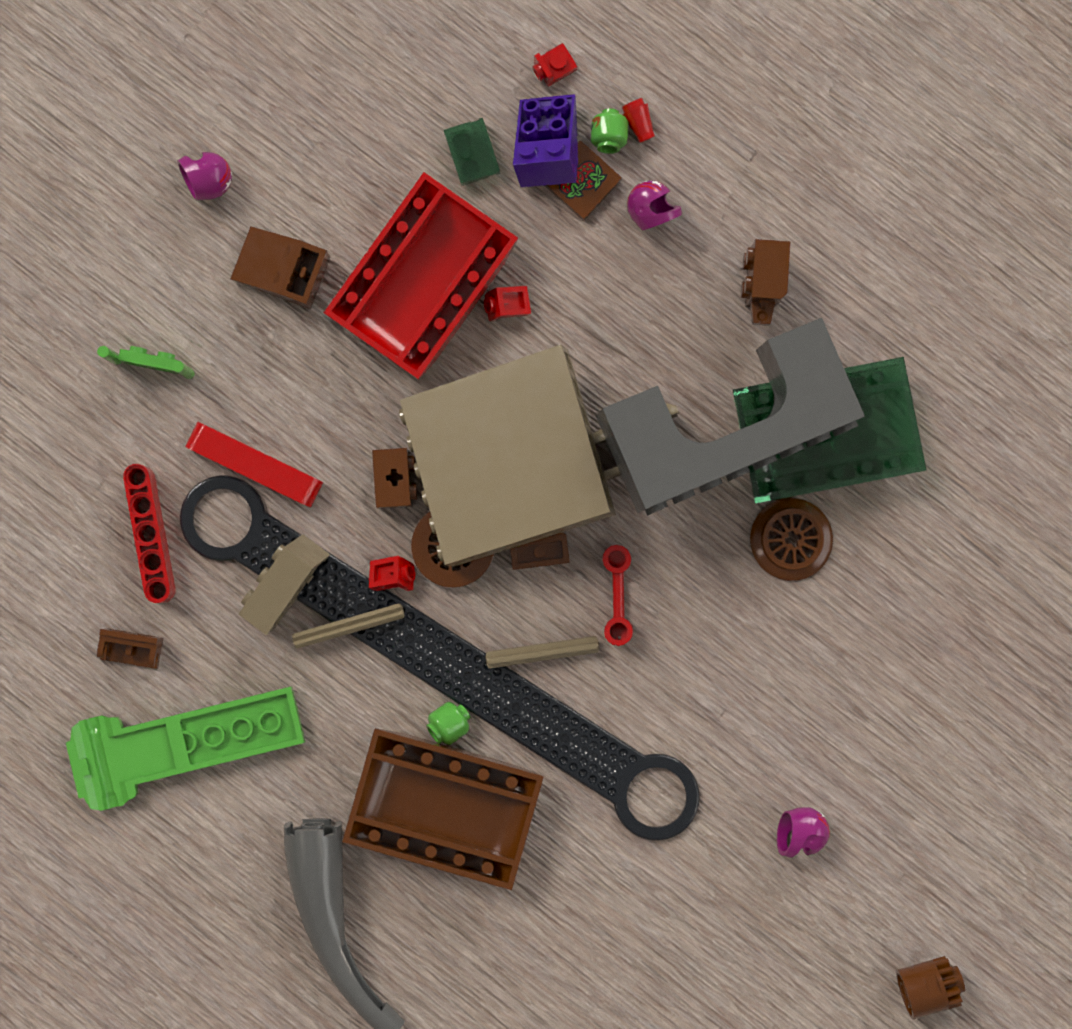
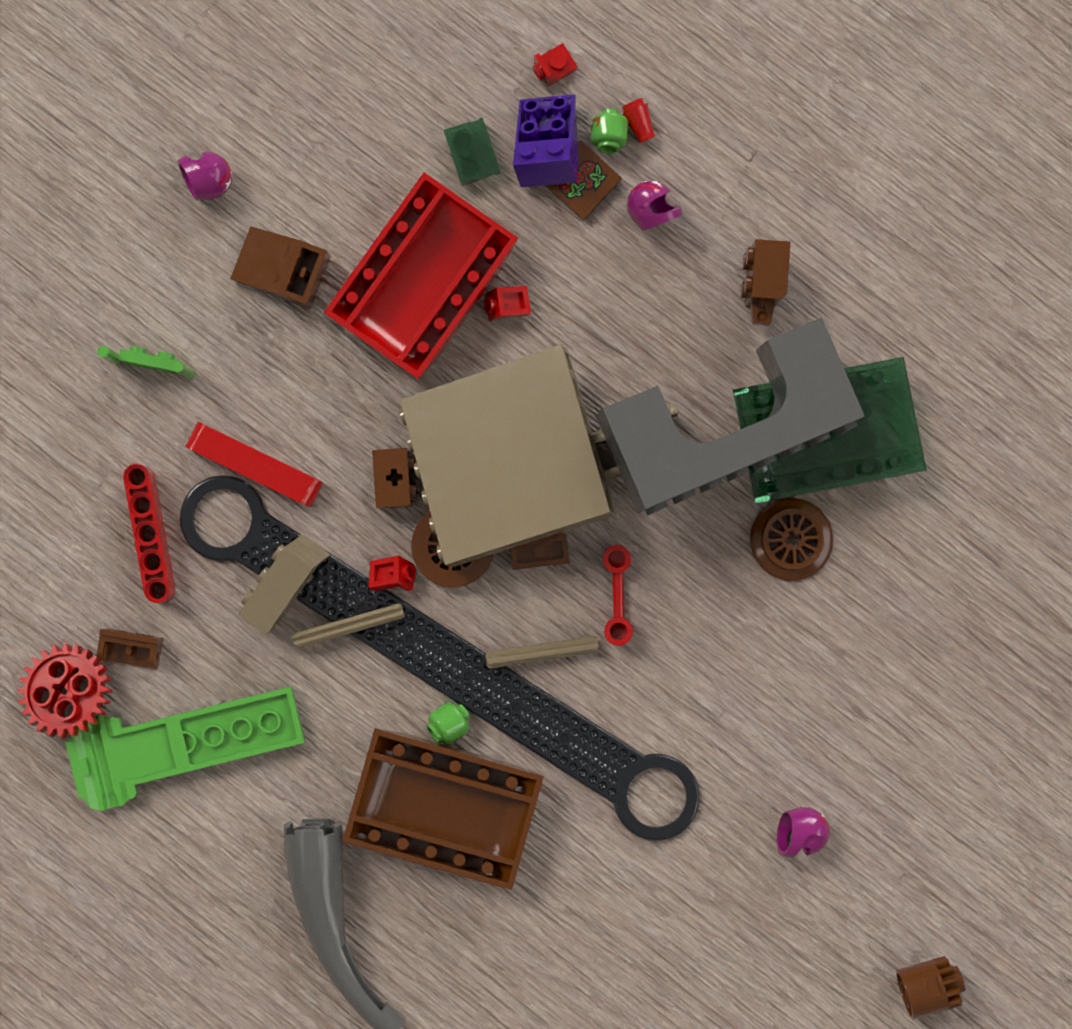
(44, 677): none -> red gear

